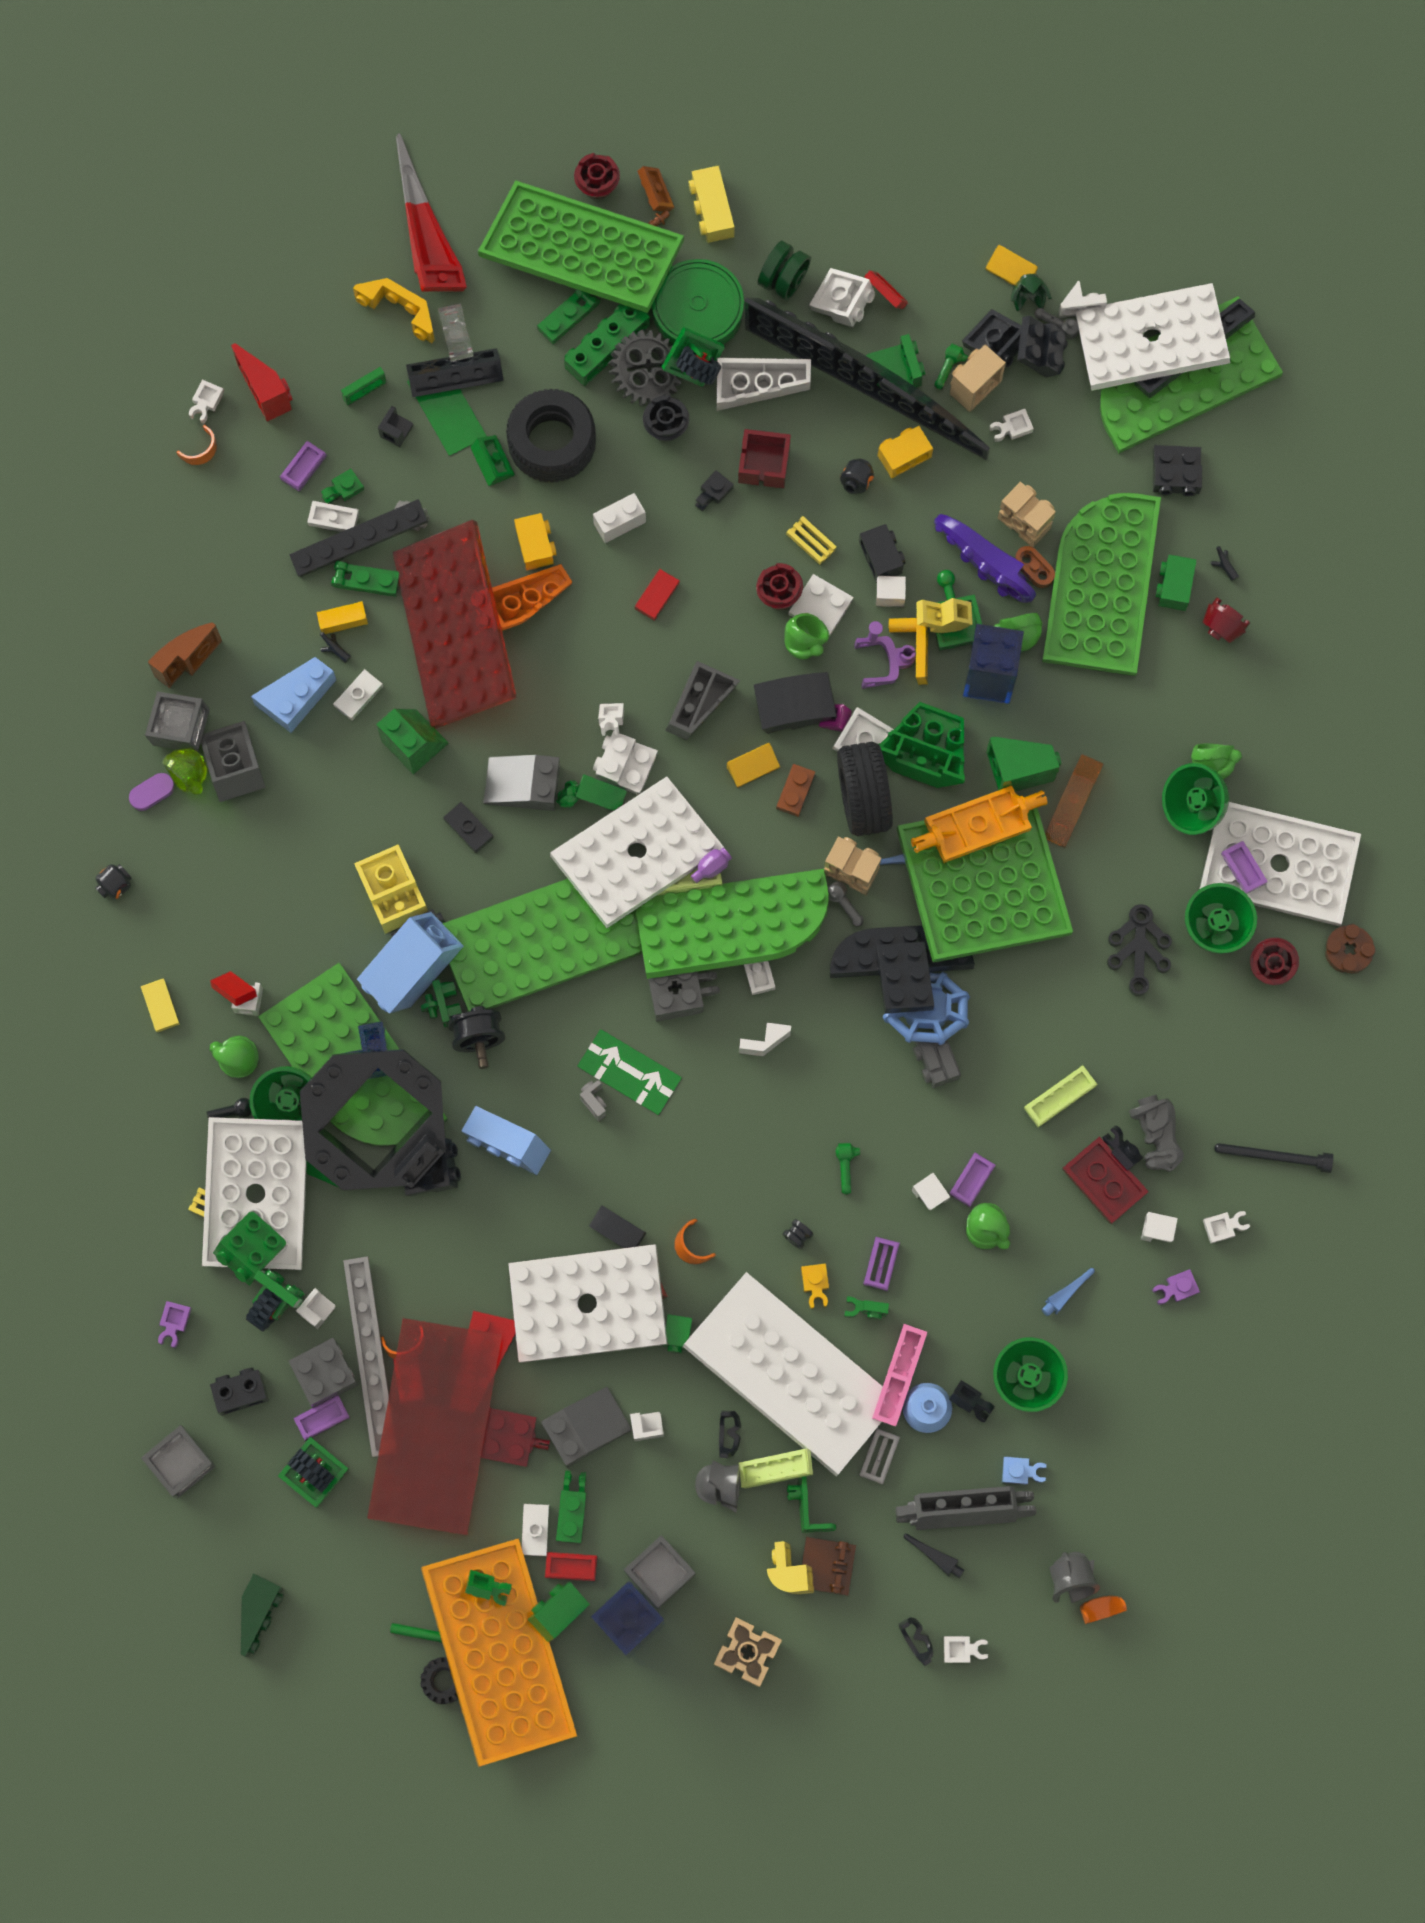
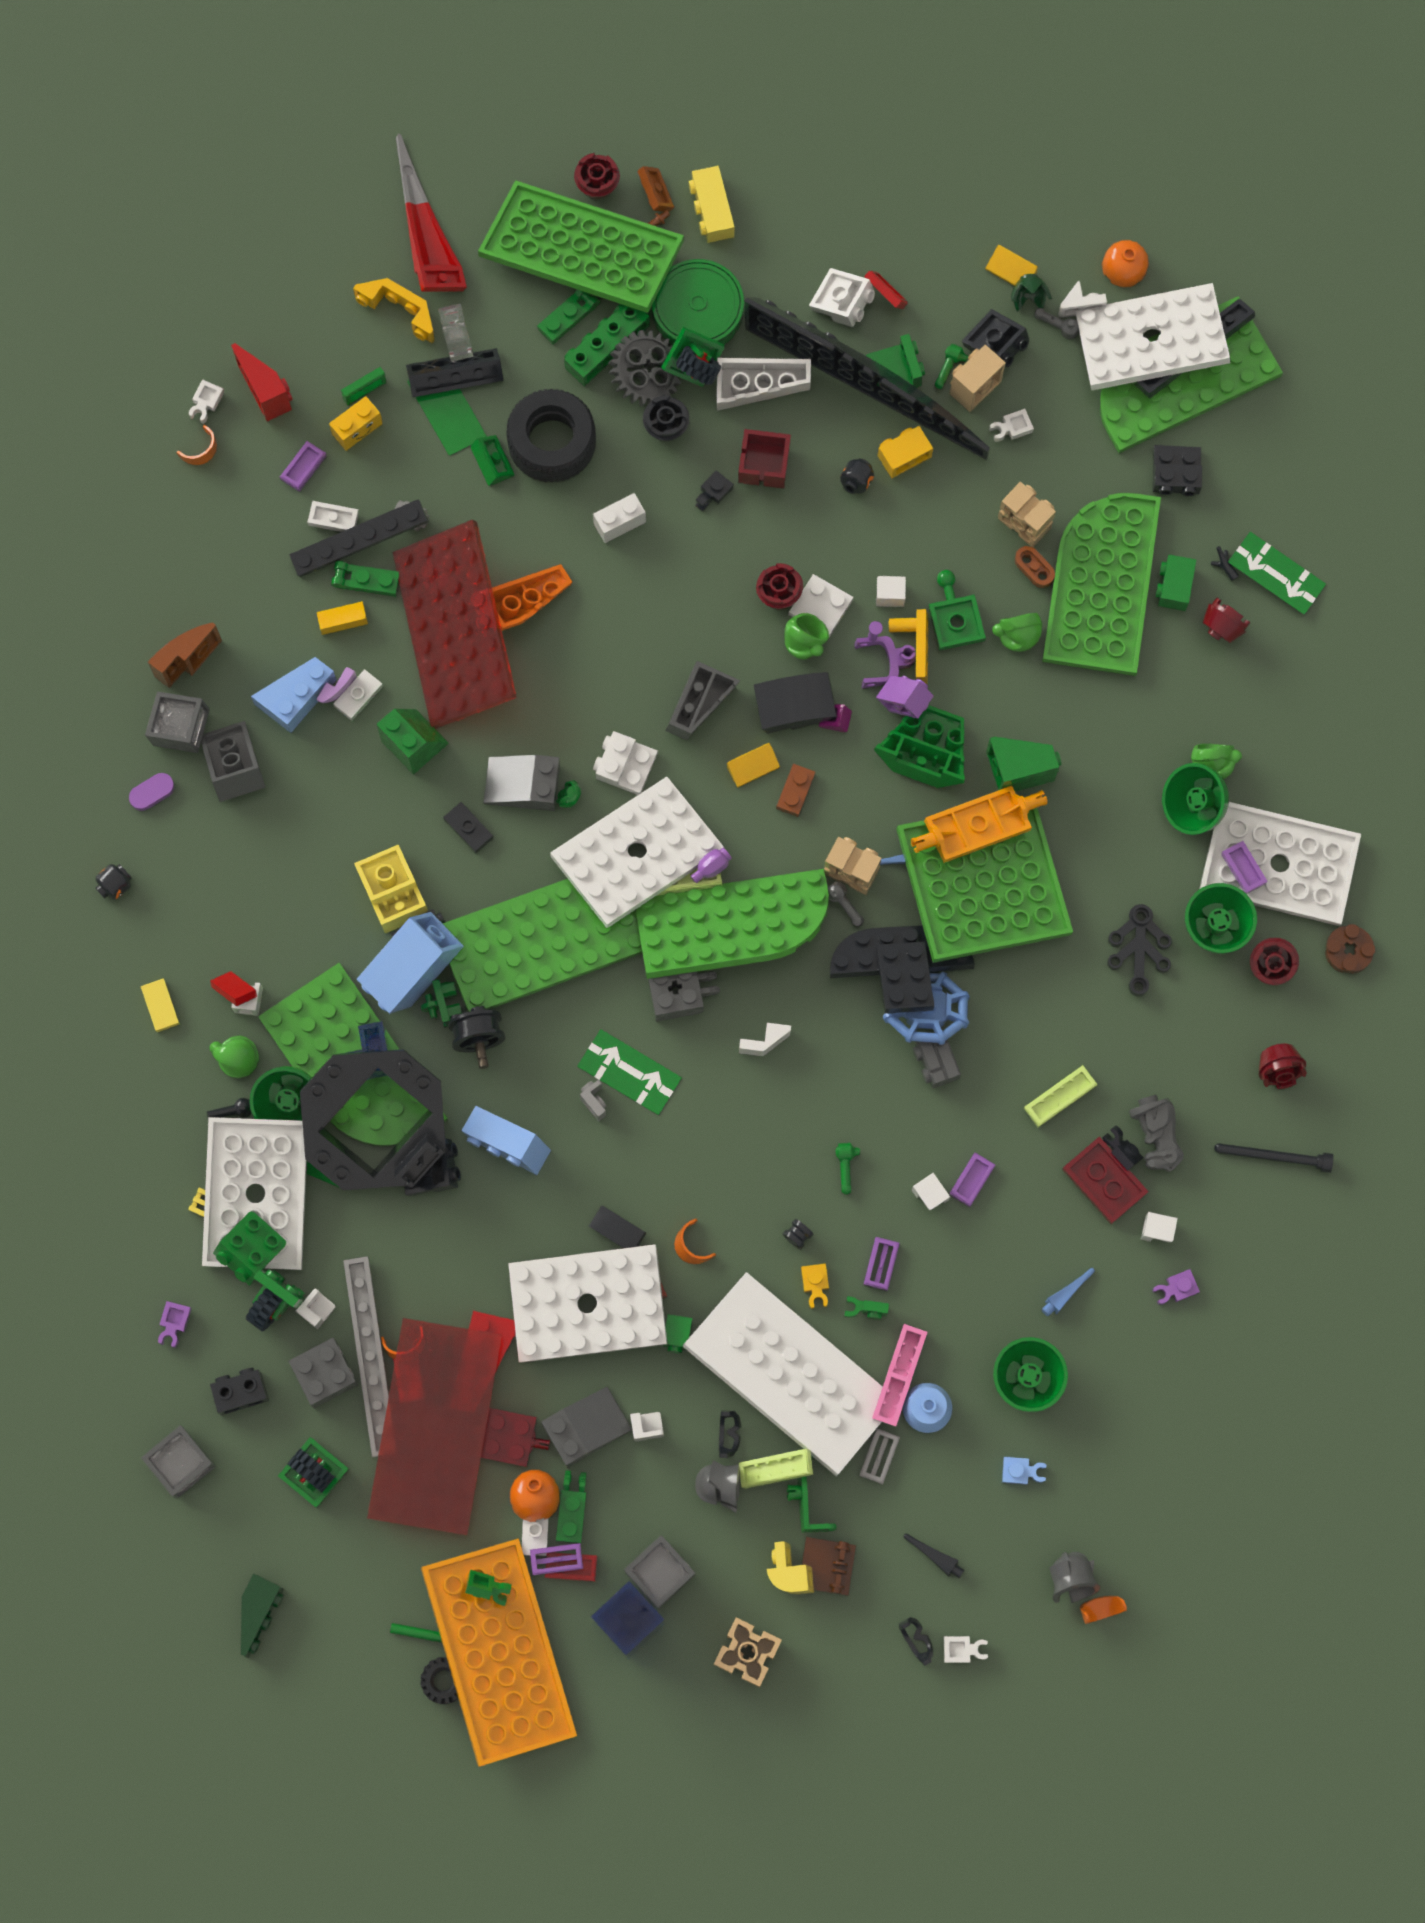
(186, 769): clear neon green piece -> none
(321, 1418): medium lavender tile -> none
(331, 693): none -> lavender slope
(334, 647): black bar -> none
(344, 485): green plate -> none
(355, 423): none -> yellow brick
(394, 427): black panel -> none
(534, 541): yellow brick -> none
(534, 1495): none -> orange cylinder
(558, 1611): green brick -> none
(578, 1556): none -> medium lavender tile
(600, 793): green slope -> none
(611, 717): white plate -> none
(657, 594): red tile -> none
(759, 977): white plate -> none
(784, 270): dark green wheel -> none
(812, 529): light yellow tile -> none
(862, 729): white plate -> none
(865, 788): black tyre -> none
(881, 552): black brick -> none
(905, 696): none -> medium lavender brick
(944, 617): light yellow brick -> none
(966, 1508): dark grey hinge -> none
(969, 1399): black plate -> none
(987, 559): dark purple animal -> none
(988, 1227): bright green piece -> none
(993, 663): clear blue brick -> none
(1042, 346): black plate -> none
(1073, 800): clear orange slope -> none
(1125, 263): none -> orange cylinder
(1222, 1227): white plate -> none
(1277, 573): none -> green sticker
(1281, 1066): none -> dark red cone

